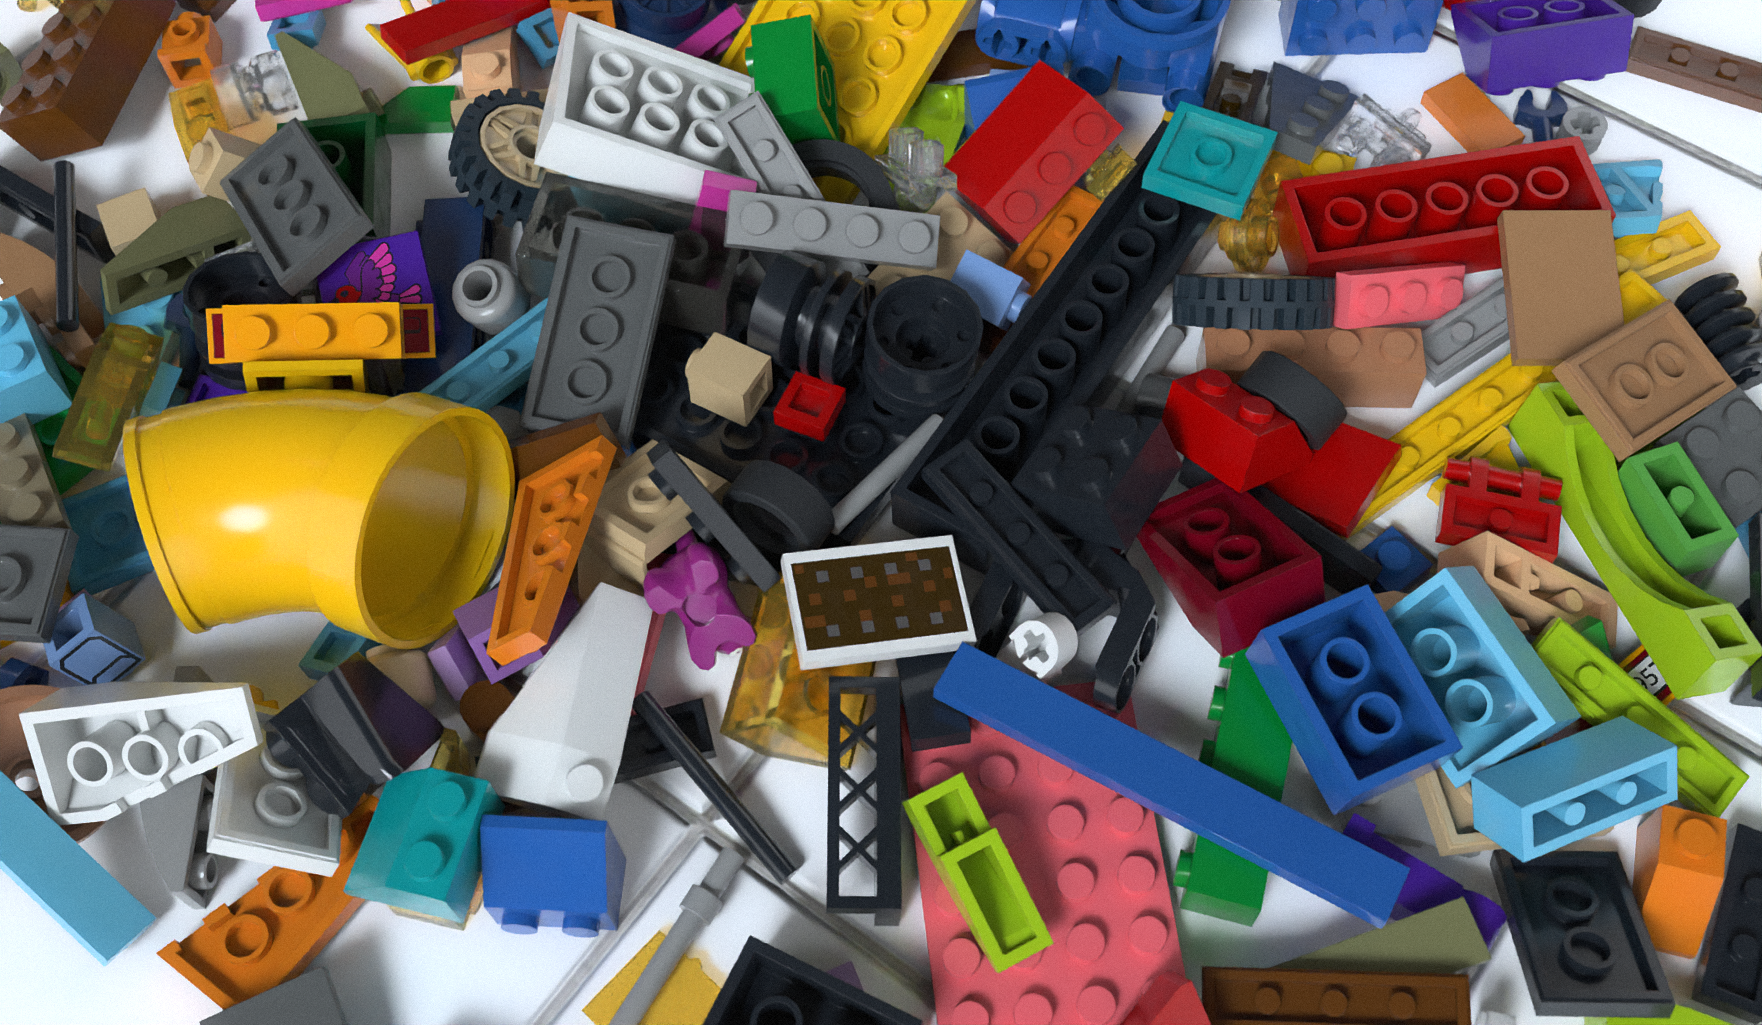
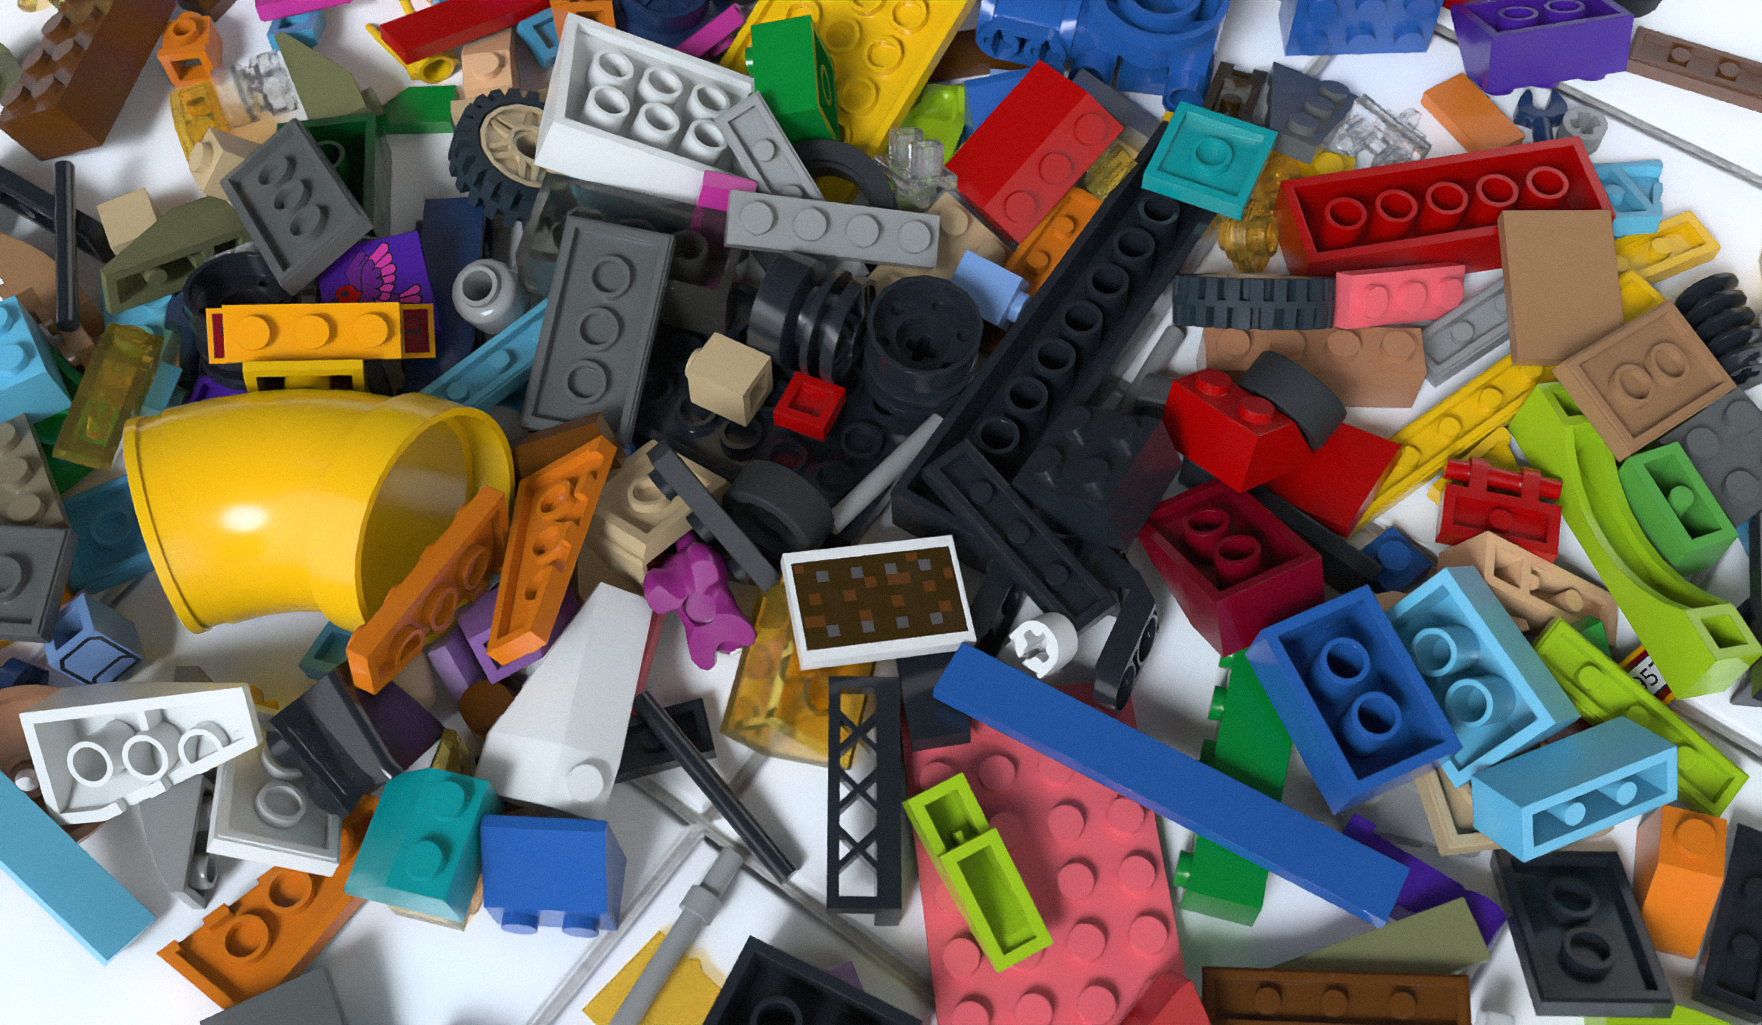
(429, 595): none -> orange wing
(1136, 123): none -> light grey tile

